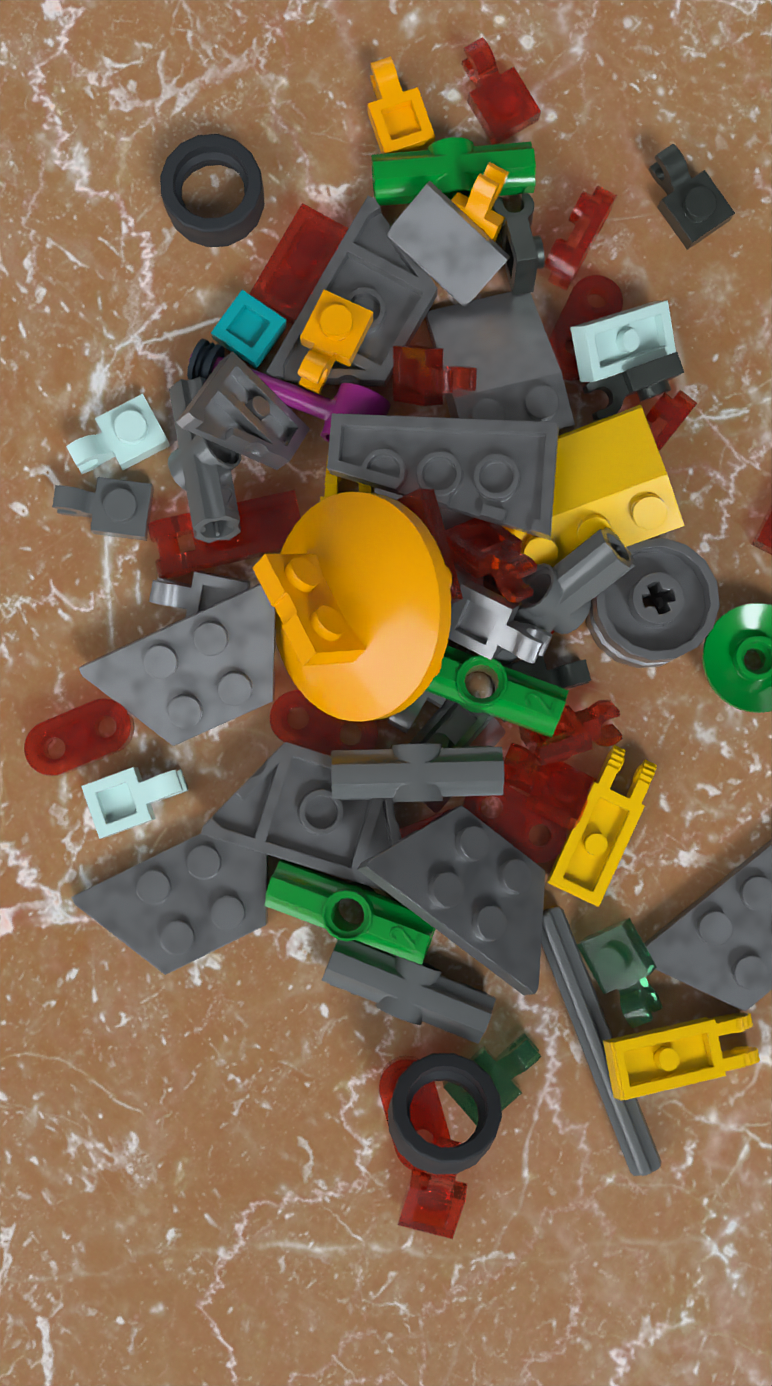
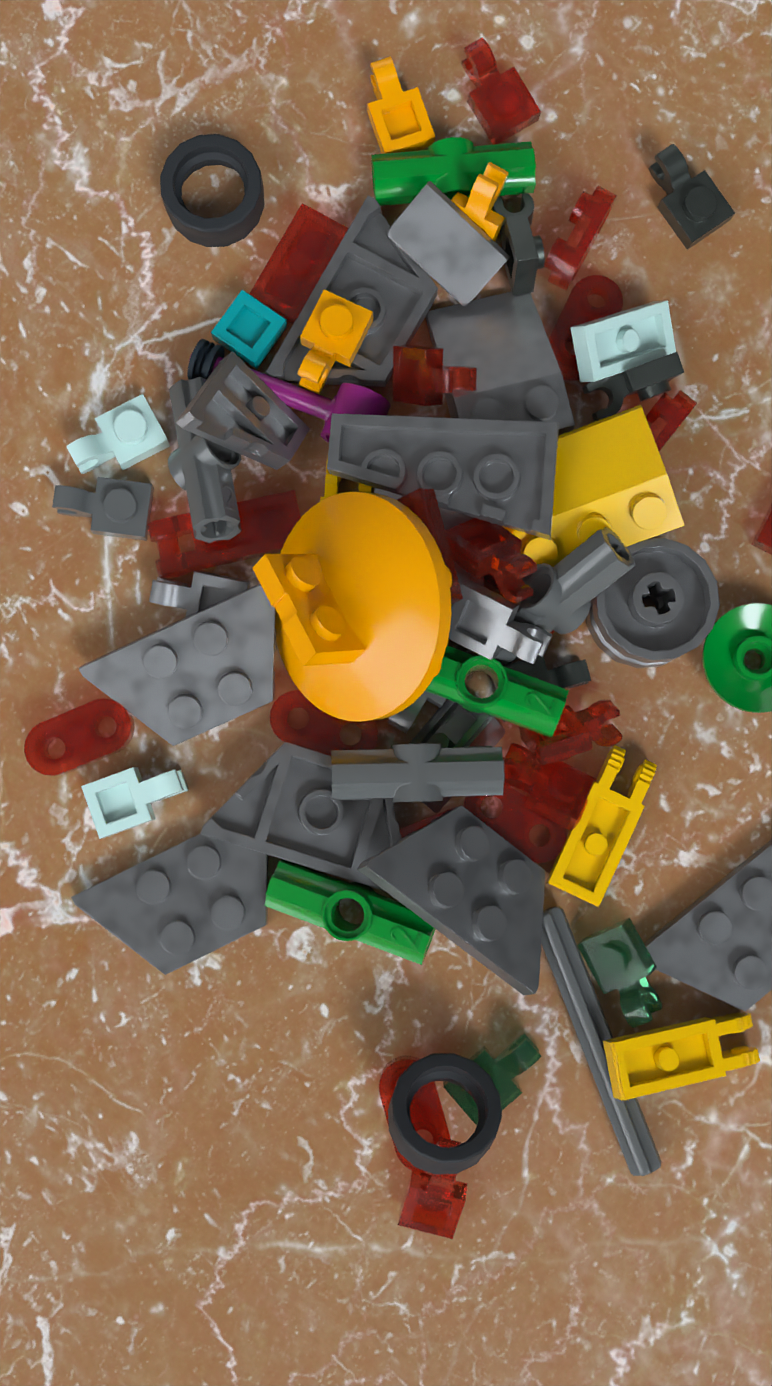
(409, 989): dark grey piece -> none

